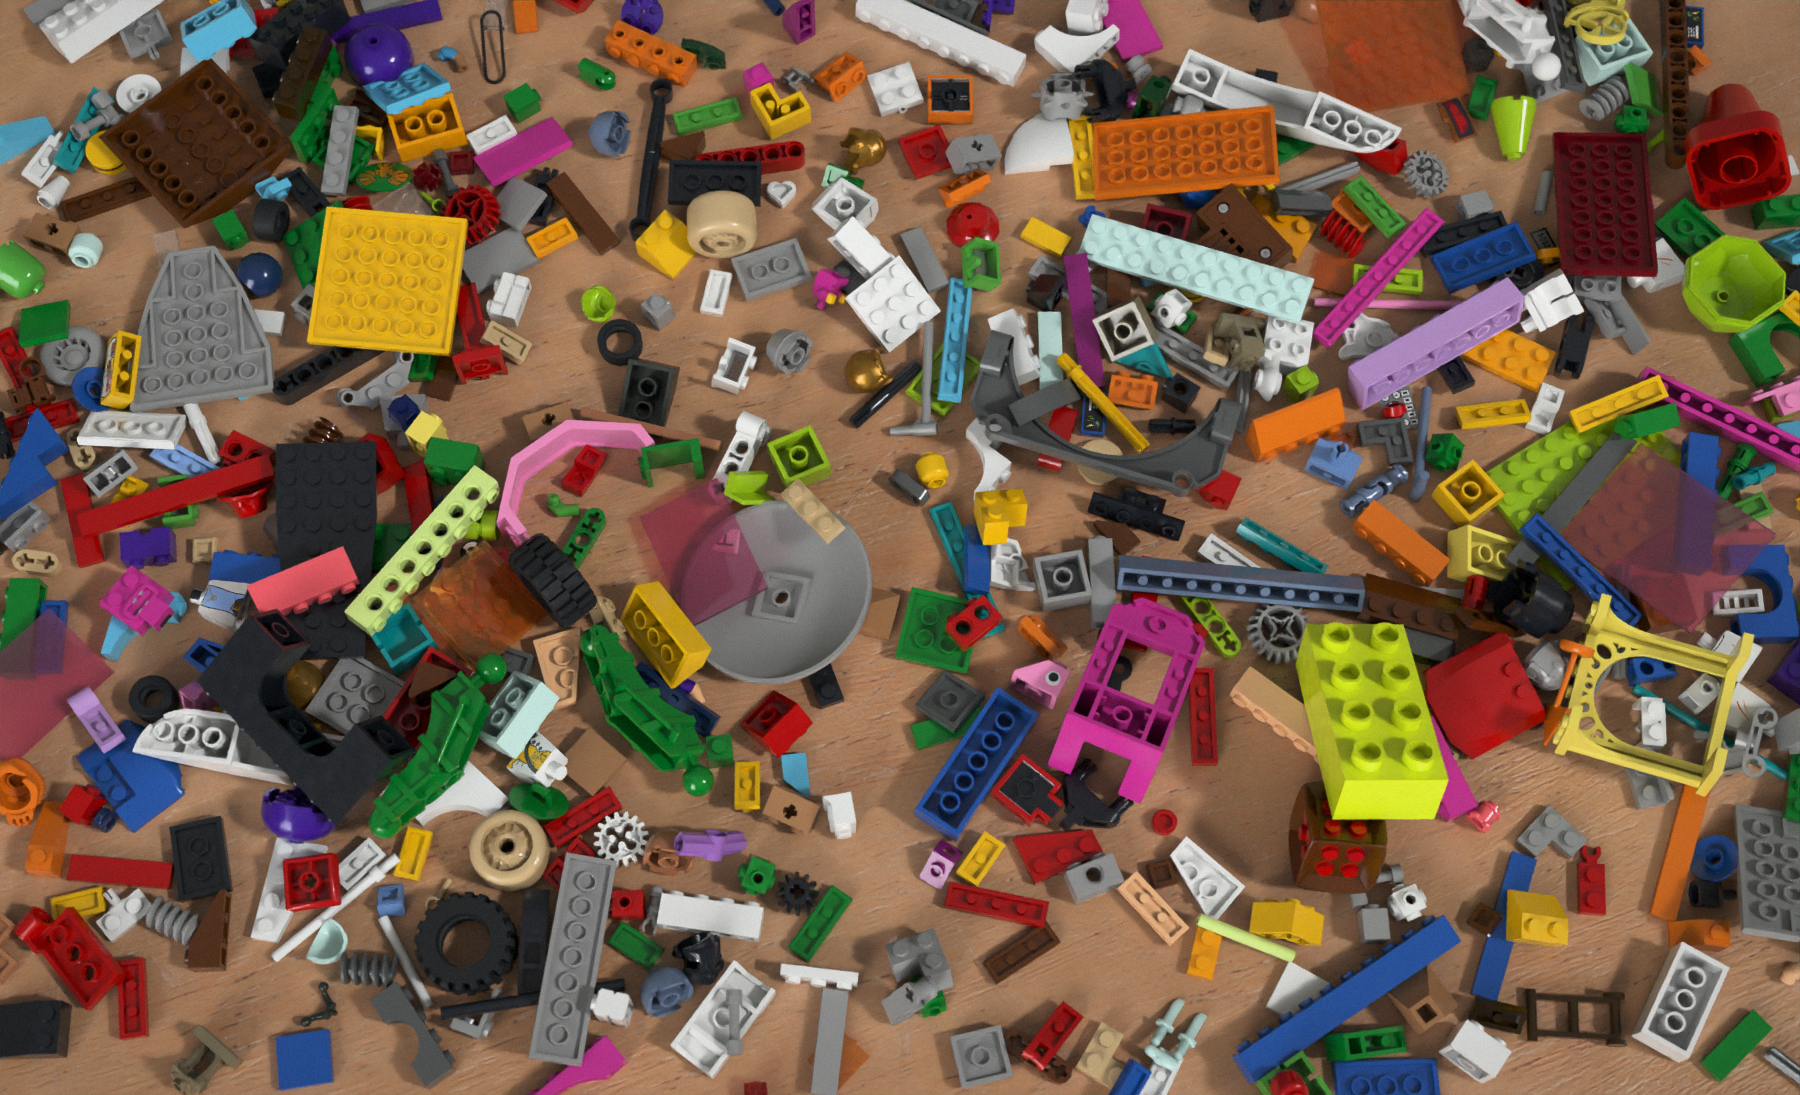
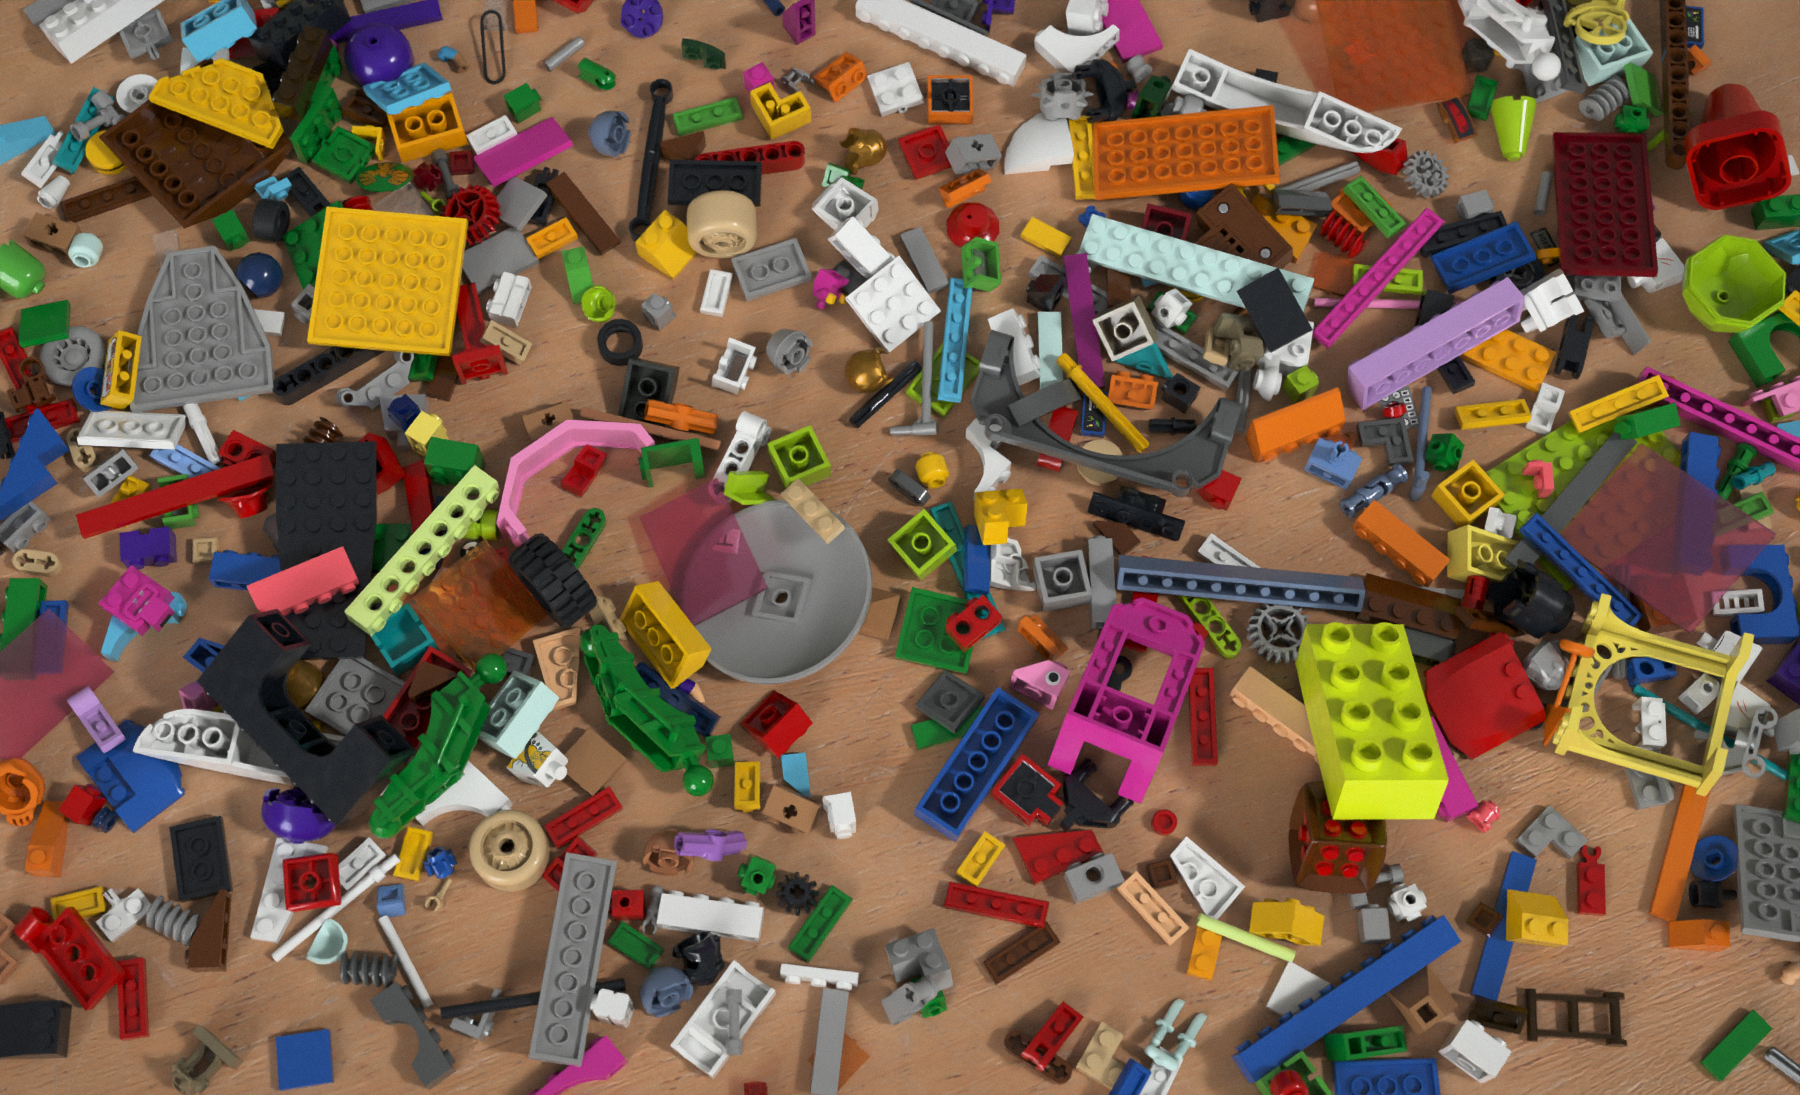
(79, 500): red tile -> none
(120, 872): red tile -> none
(146, 686): black tyre -> none
(223, 603): torso -> none
(225, 98): none -> yellow plate
(329, 1011): pearl dark grey piece -> none
(340, 150): light grey plate -> none
(440, 862): none -> blue gear
(443, 919): black tyre -> none
(533, 940): black slope -> none
(538, 801): green shield -> none
(558, 508): bright green arm -> none
(564, 53): none -> light grey piece
(577, 272): none -> bright green slope
(635, 836): white gear -> none
(651, 53): orange brick -> none
(680, 416): none -> orange piece
(781, 193): white tile -> none
(826, 687): black plate -> none
(922, 544): none -> lime brick
(940, 864): bracket -> none
(981, 1057): light grey plate -> none
(1273, 544): teal plate -> none
(1274, 310): none -> black tile
(1365, 337): white tile -> none
(1433, 304): none -> black slope
(1500, 523): none -> white bracket
(1542, 475): none -> coral bracket
(1680, 1002): white brick -> none
(1687, 229): green plate -> none

